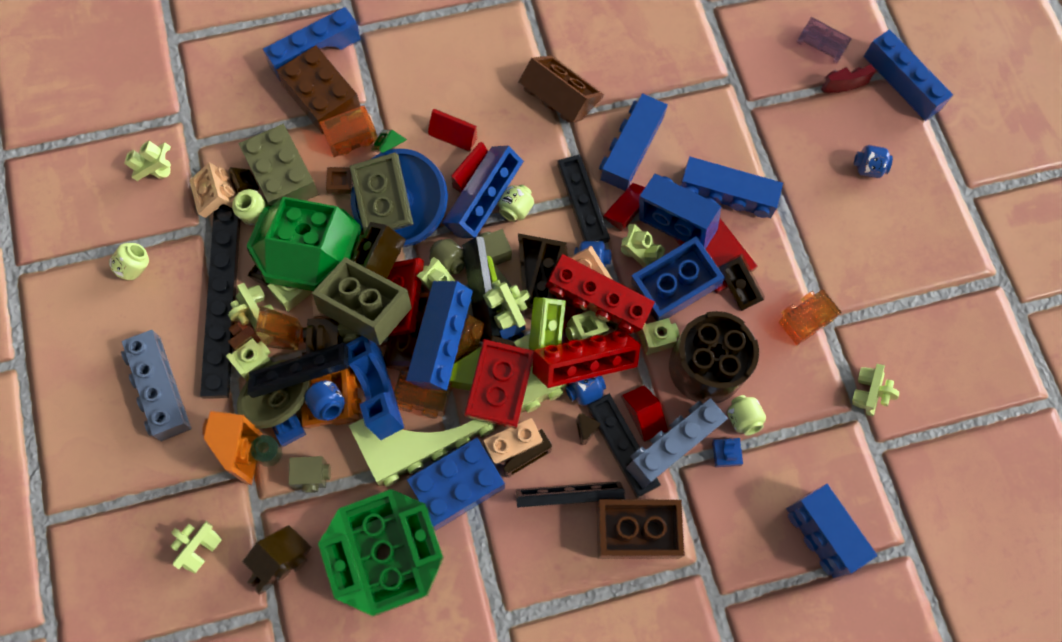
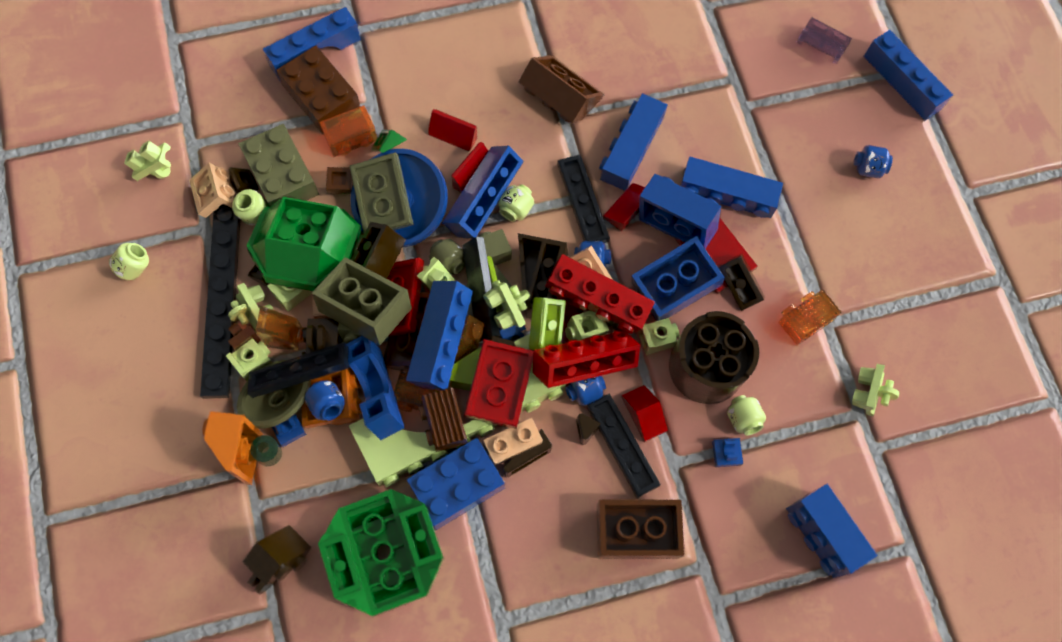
(155, 386): sand blue brick -> none
(188, 558): yellowish green hips -> none
(308, 473): olive brick -> none
(443, 419): none -> reddish brown brick
(569, 494): black tile -> none
(640, 246): yellowish green hips -> none
(676, 443): sand blue brick -> none
(845, 80): dark red slope -> none

